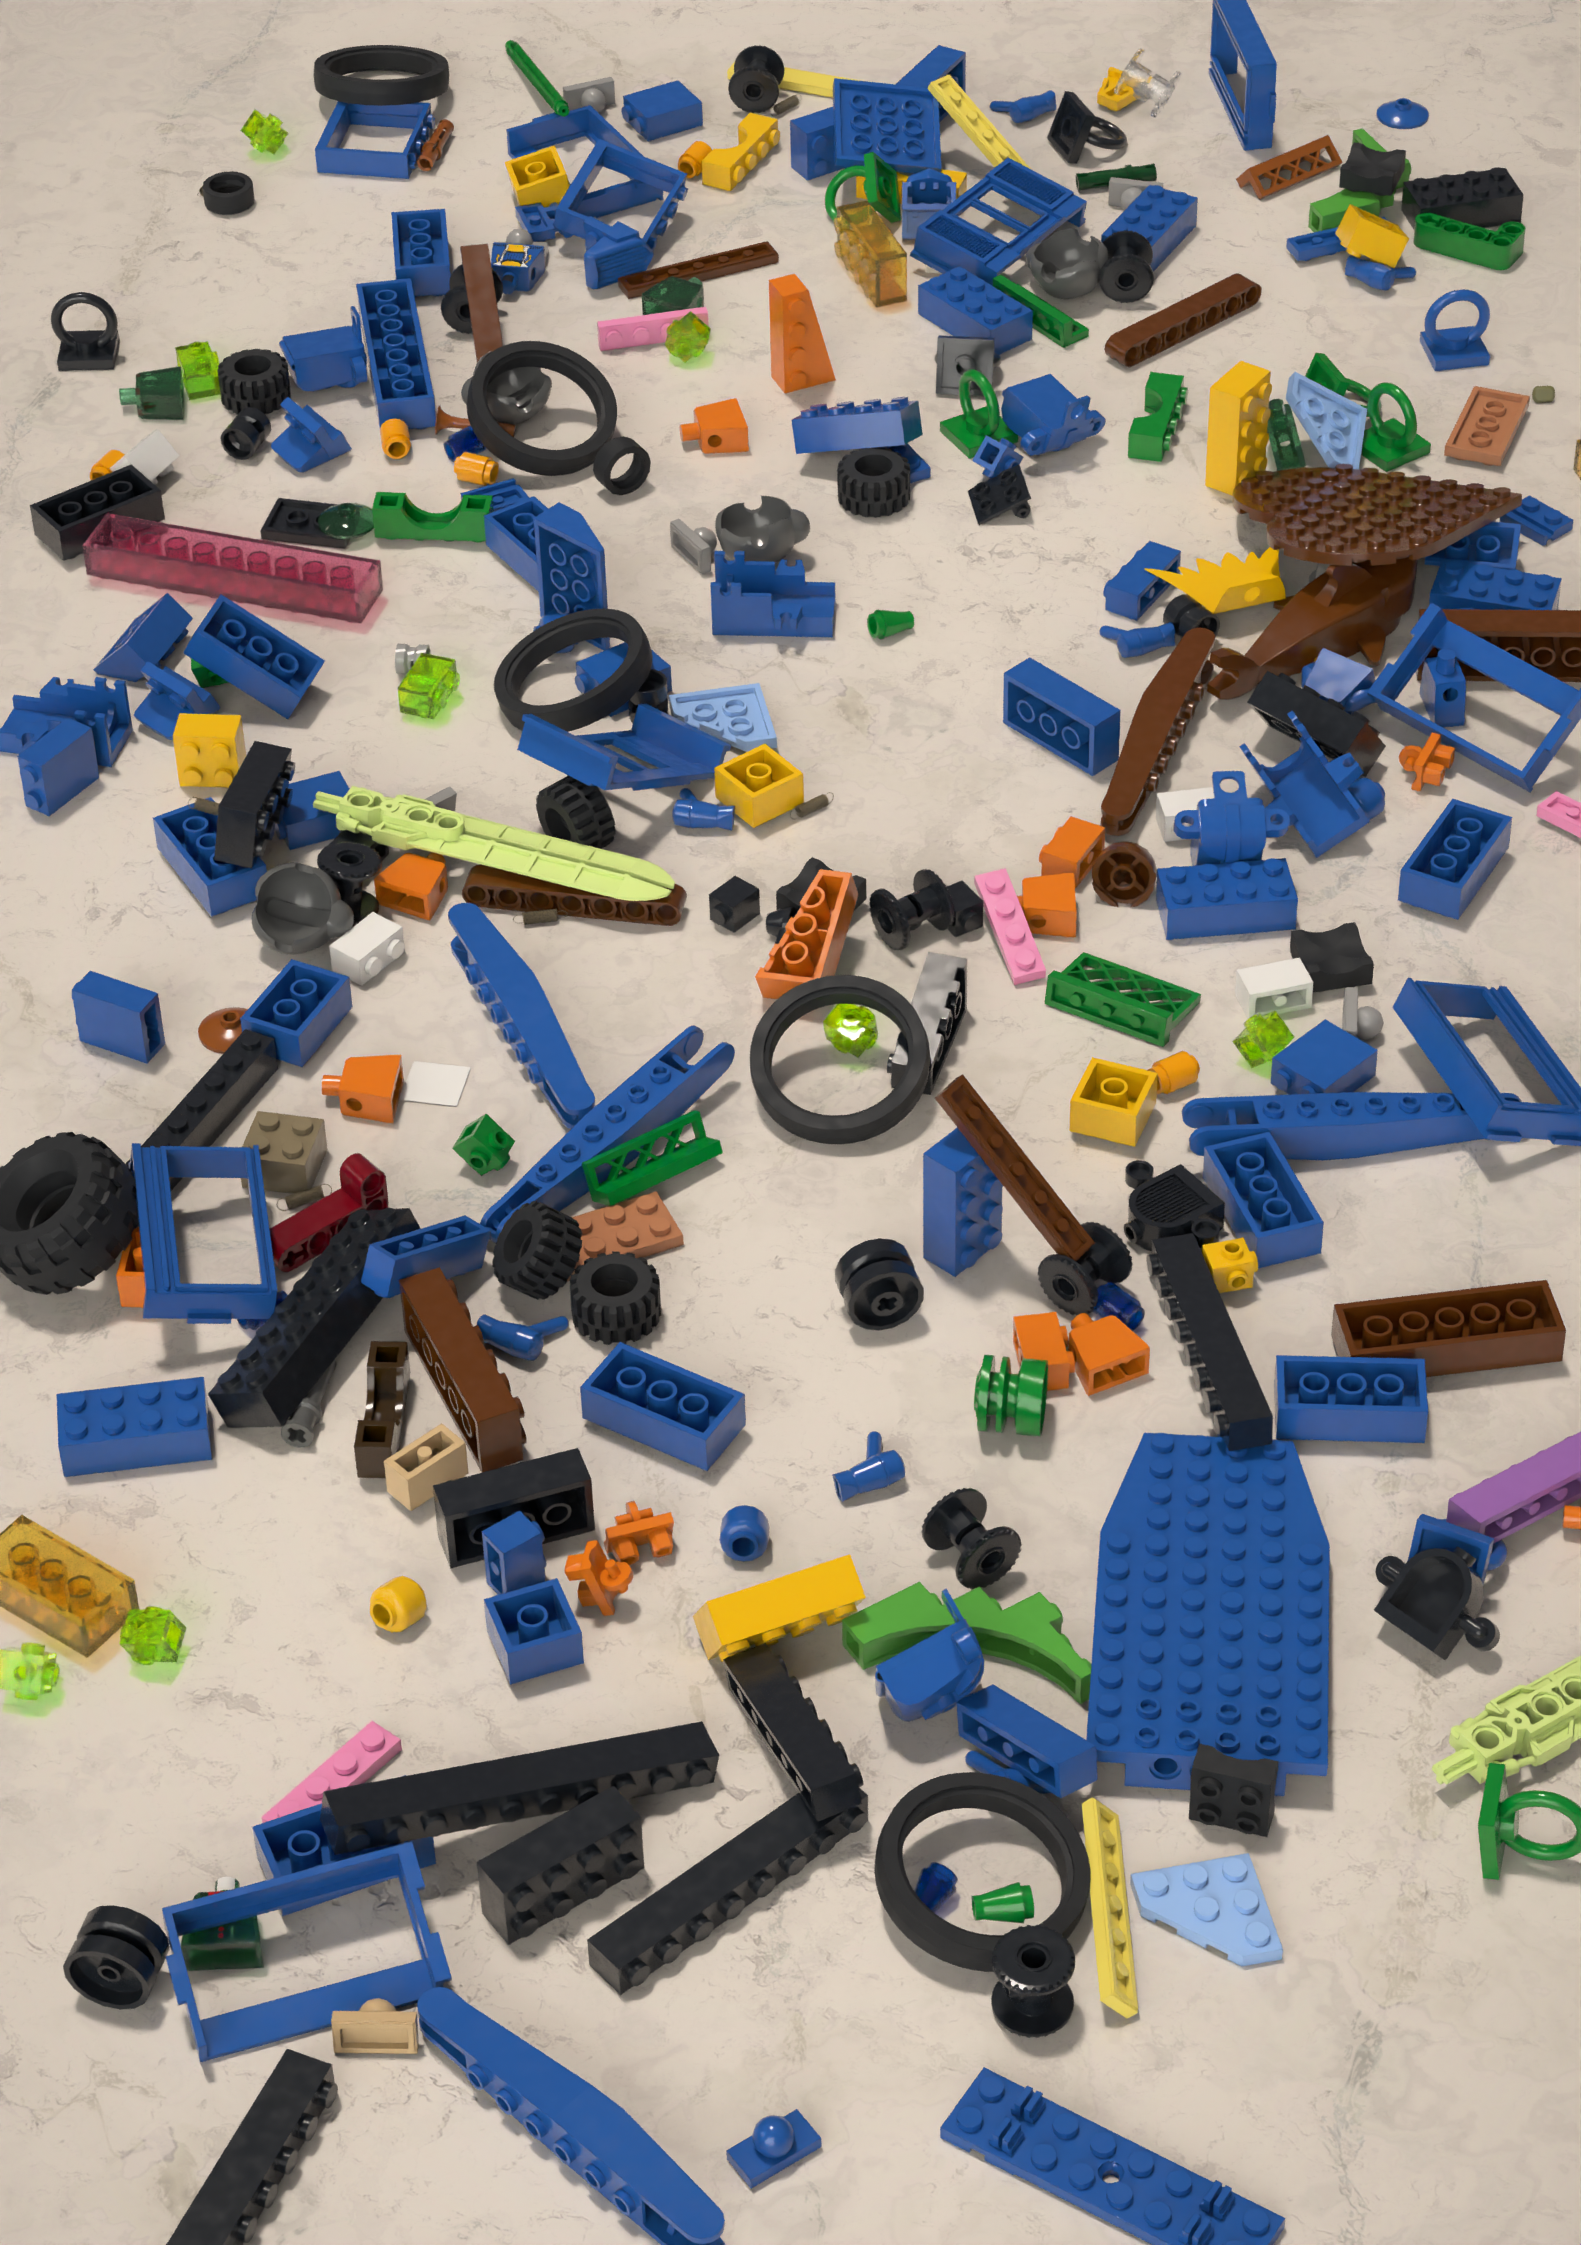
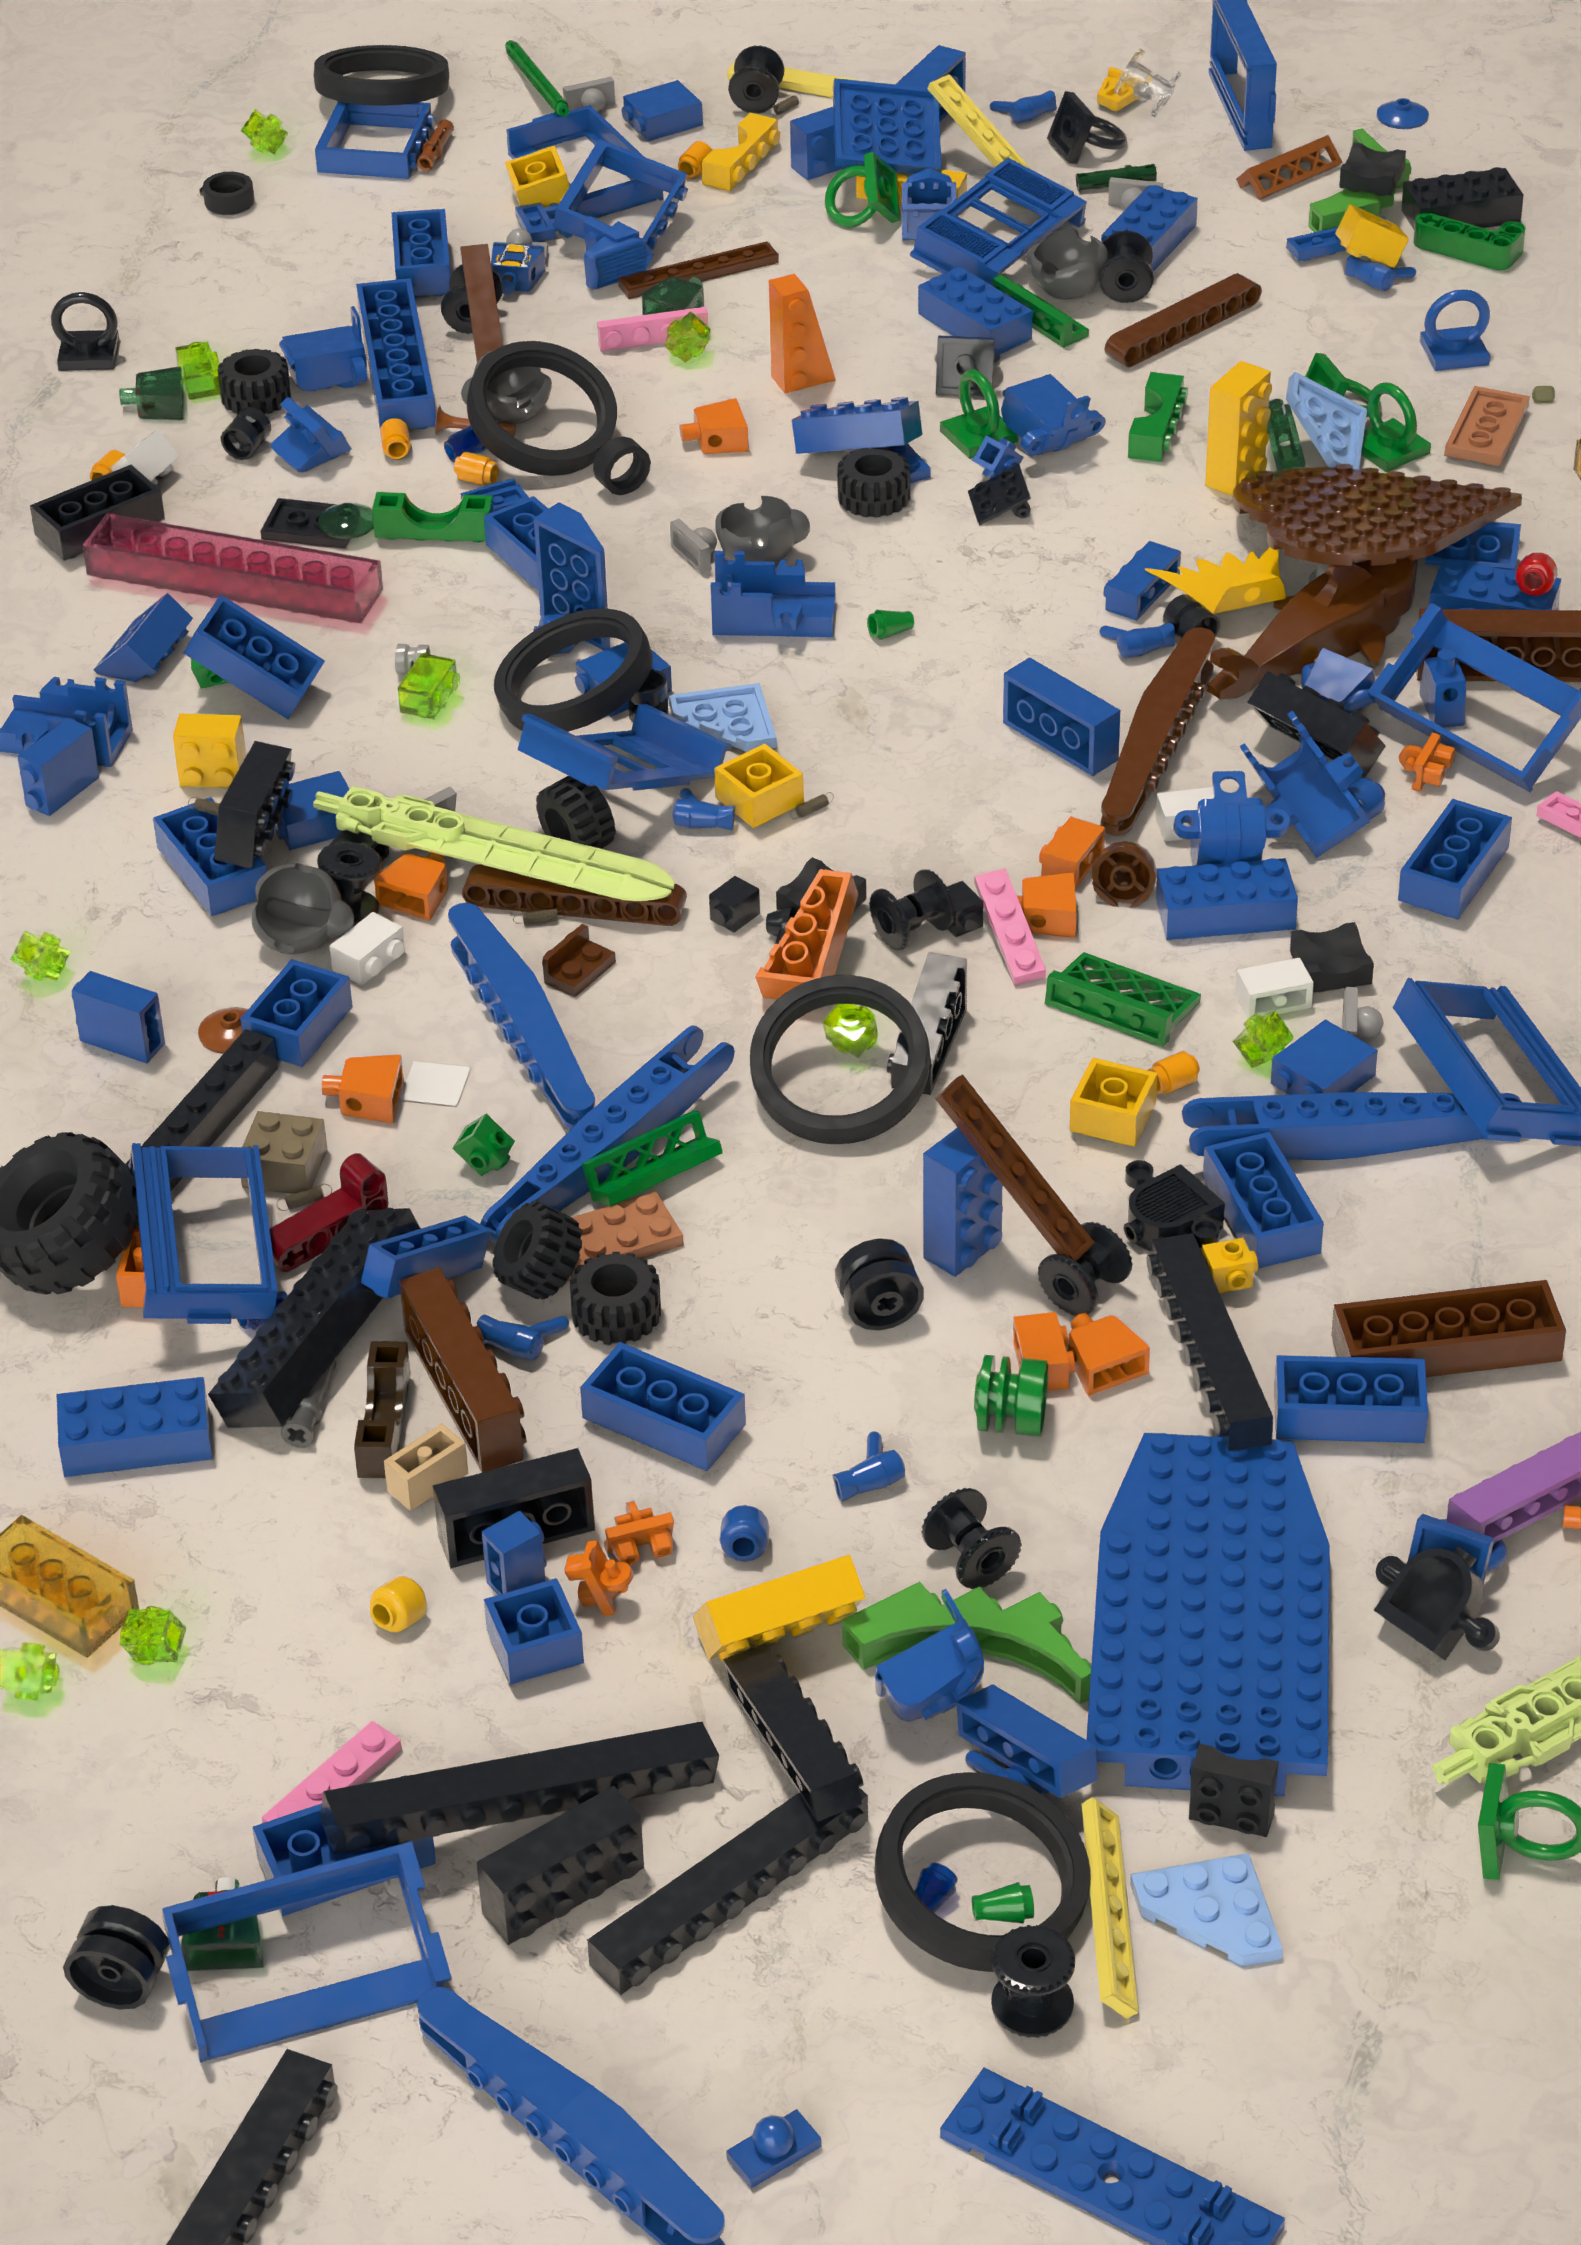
(40, 955): none -> clear neon green brick
(169, 697): blue piece -> none
(375, 2029): tan tile -> none
(576, 962): none -> reddish brown bracket
(871, 253): clear yellow brick -> none
(1119, 1303): clear blue brick -> none
(1536, 574): none -> red head
(1539, 520): blue plate -> none

